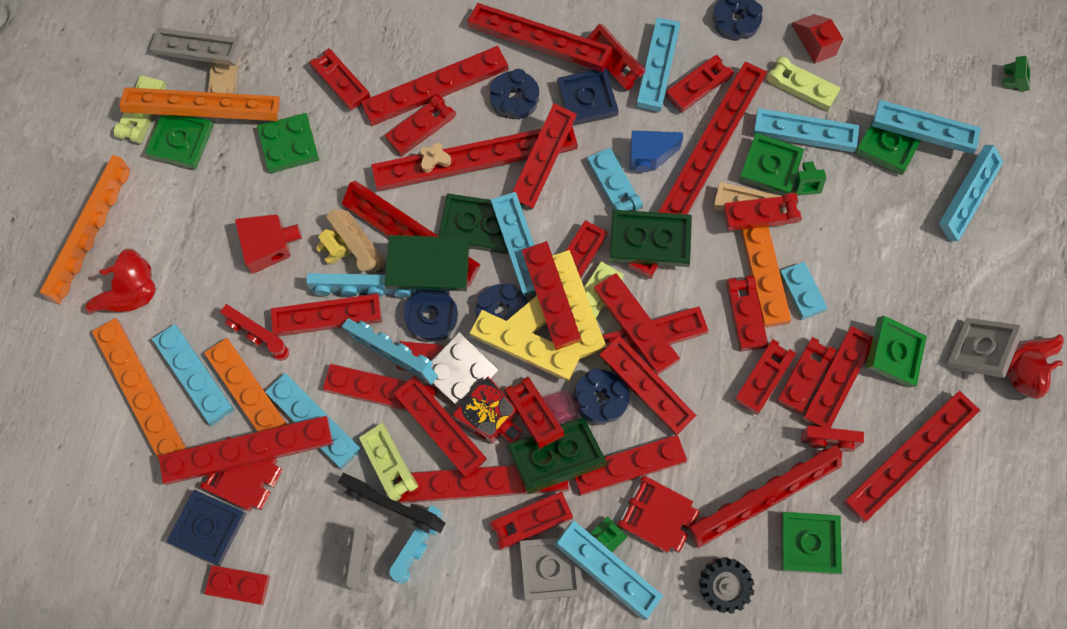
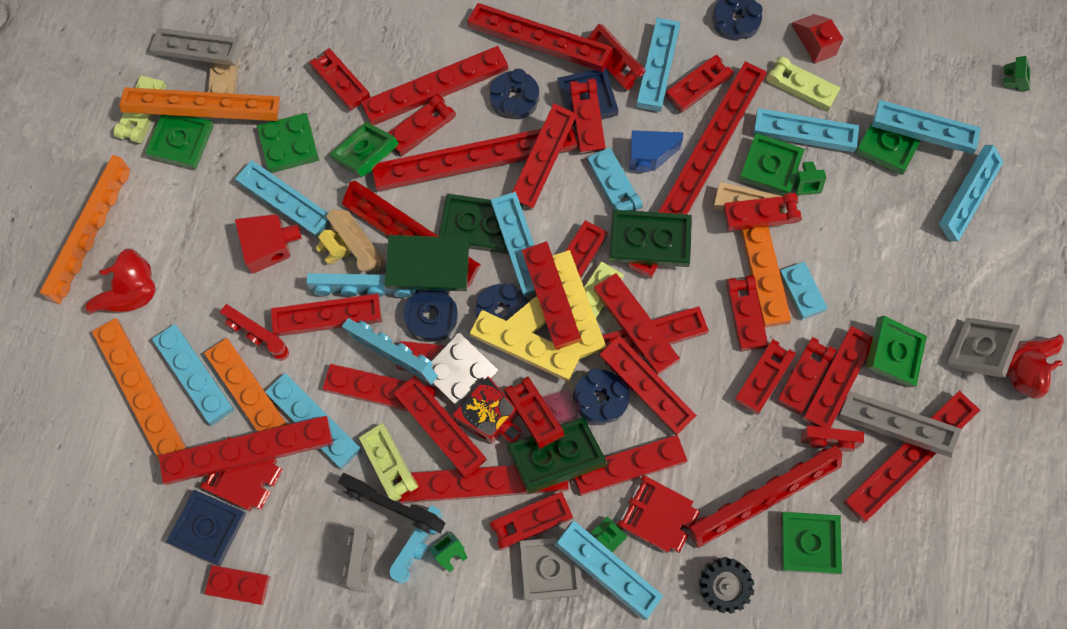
(283, 198): none -> medium azure plate
(364, 149): none -> green plate
(434, 156): tan piece -> none
(446, 549): none -> green tile
(588, 118): none -> red plate
(900, 424): none -> light grey plate

